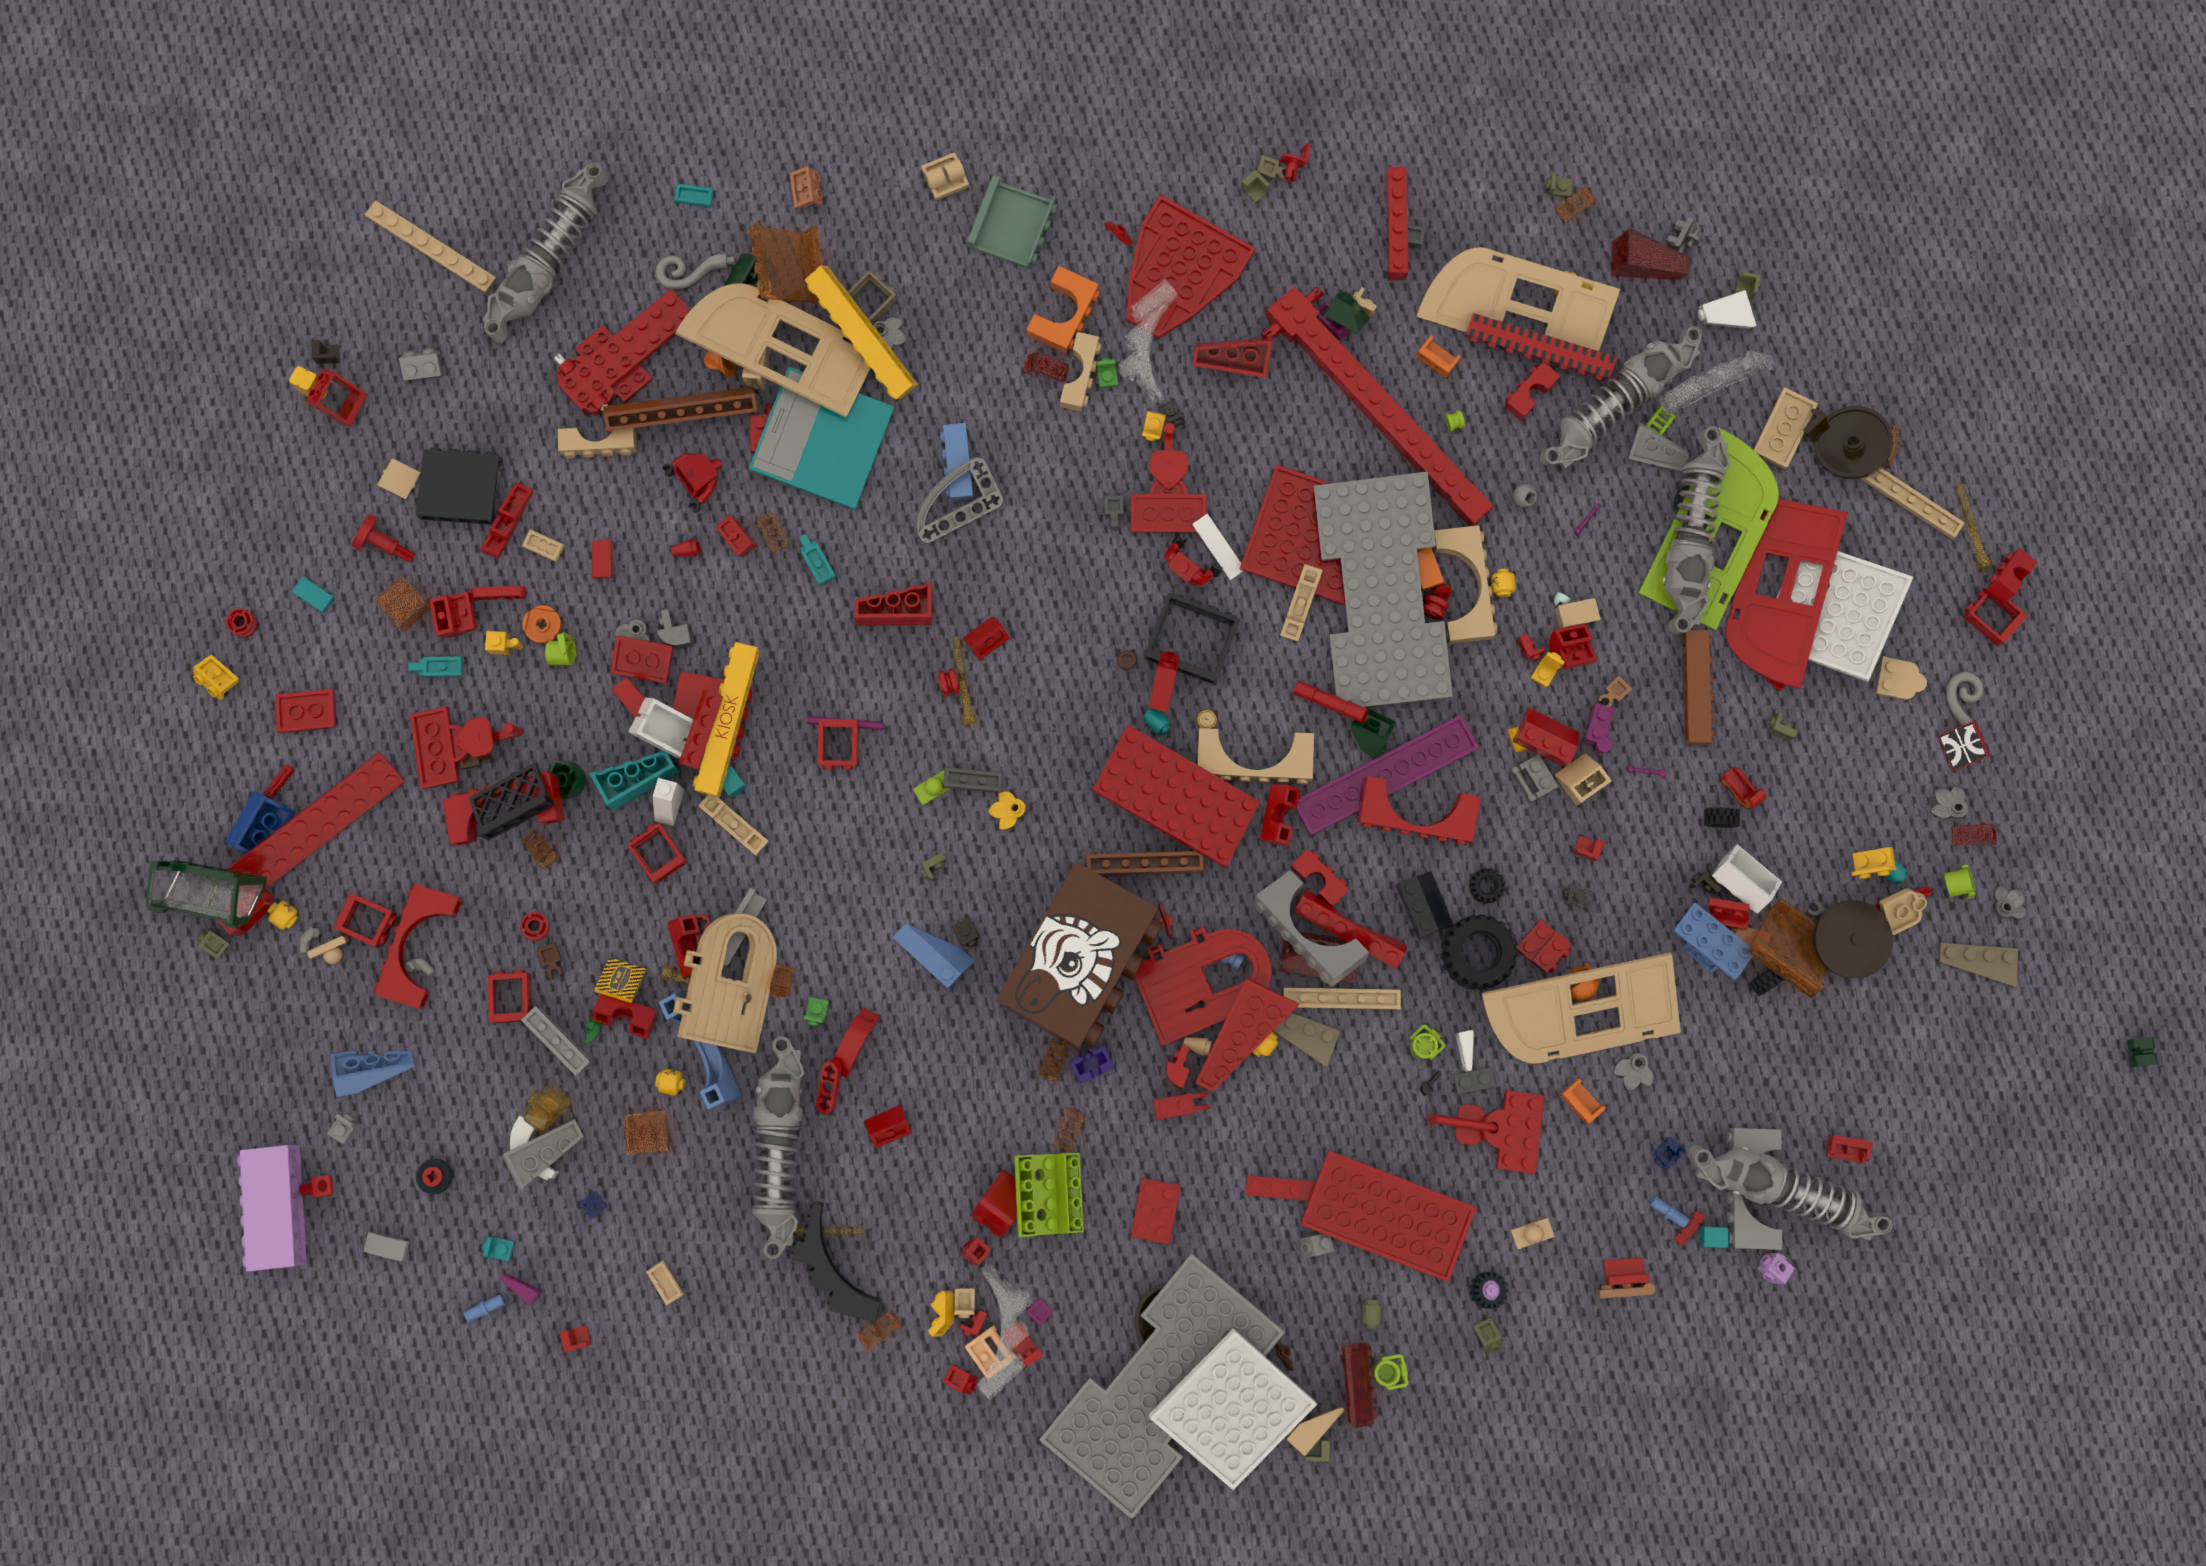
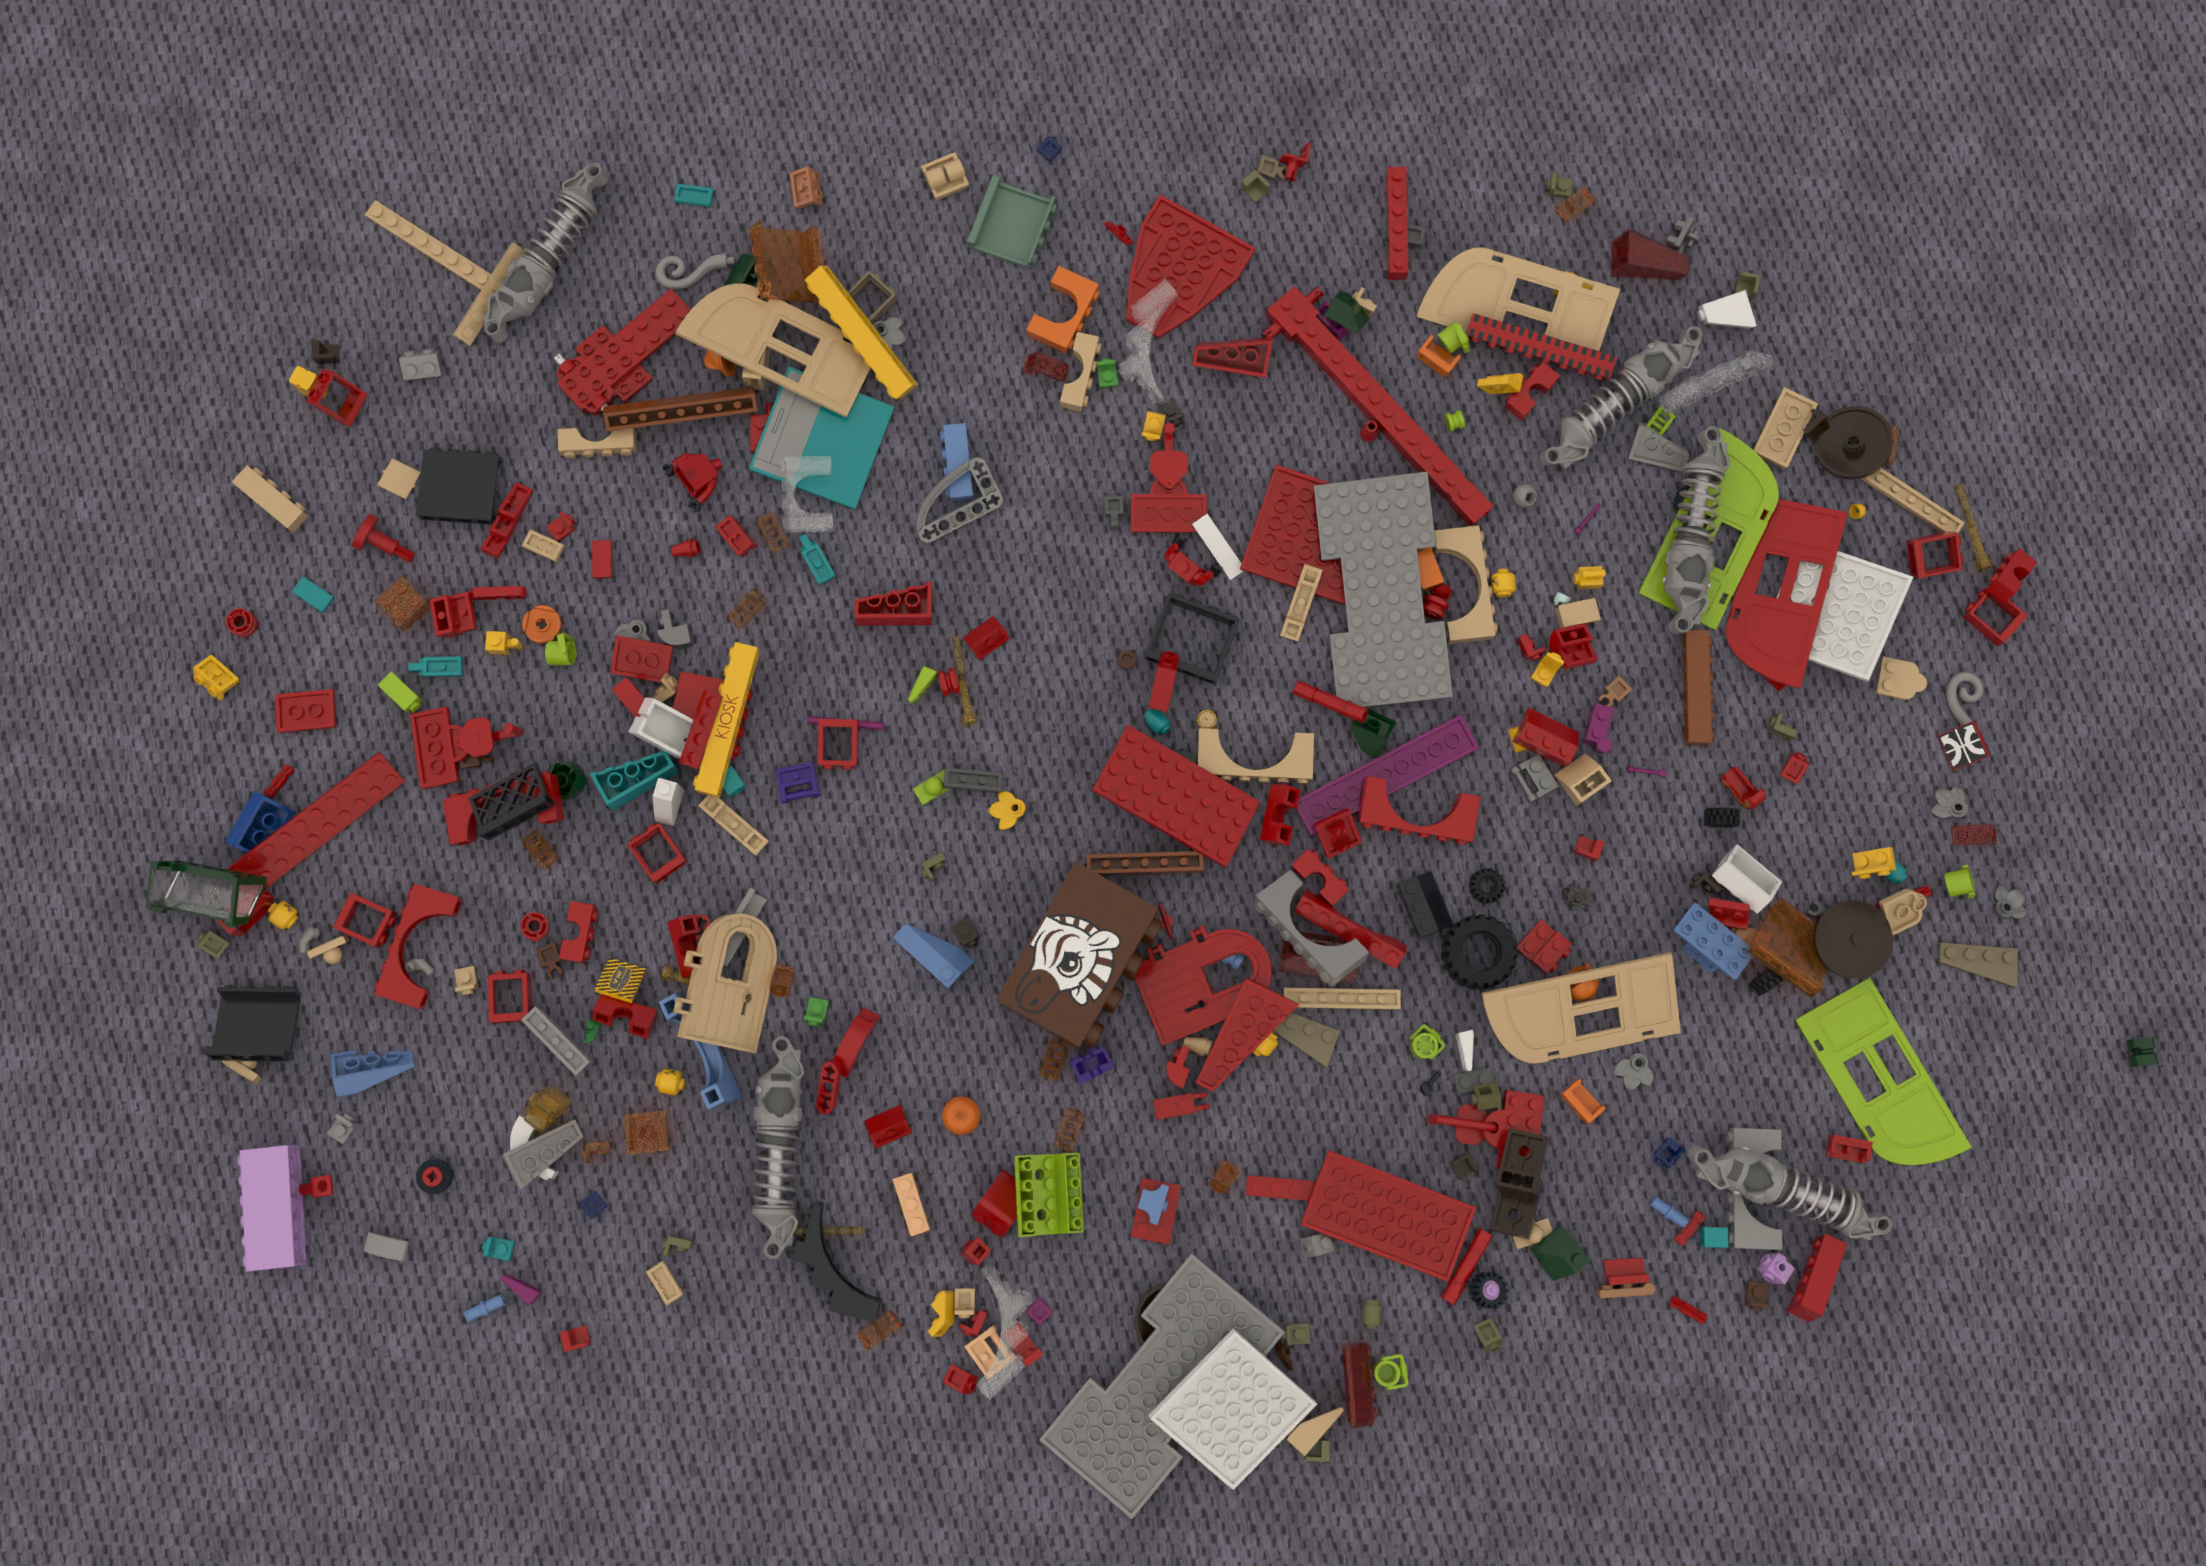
(244, 1069): none -> tan tile
(255, 1024): none -> black panel
(270, 499): none -> tan brick
(400, 693): none -> lime brick
(466, 980): none -> tan bracket
(472, 321): none -> tan plate
(561, 526): none -> red bracket
(578, 949): none -> red arch
(598, 1147): none -> clear orange bracket
(666, 690): none -> tan bracket
(680, 1244): none -> olive bracket
(747, 598): none -> clear orange slope
(797, 519): none -> clear arch
(797, 776): none -> dark purple plate
(911, 1204): none -> light nougat arch
(924, 680): none -> lime slope
(961, 1115): none -> orange cylinder
(1049, 148): none -> clear blue plate
(1154, 1202): none -> medium blue brick
(1224, 1178): none -> clear orange bracket
(1296, 1334): none -> olive bracket
(1337, 833): none -> red plate
(1368, 434): none -> red cone
(1453, 338): none -> lime piece
(1463, 1165): none -> dark brown panel
(1467, 1266): none -> red piece
(1486, 1097): none -> olive brick
(1501, 383): none -> yellow bracket
(1519, 1183): none -> dark brown bracket
(1560, 1254): none -> dark green slope
(1589, 577): none -> yellow brick
(1688, 1309): none -> red axle
(1756, 1295): none -> reddish brown bracket
(1795, 767): none -> red bracket
(1818, 1278): none -> red wedge
(1857, 515): none -> yellow hinge
(1909, 1118): none -> lime door
(1916, 558): none -> red window

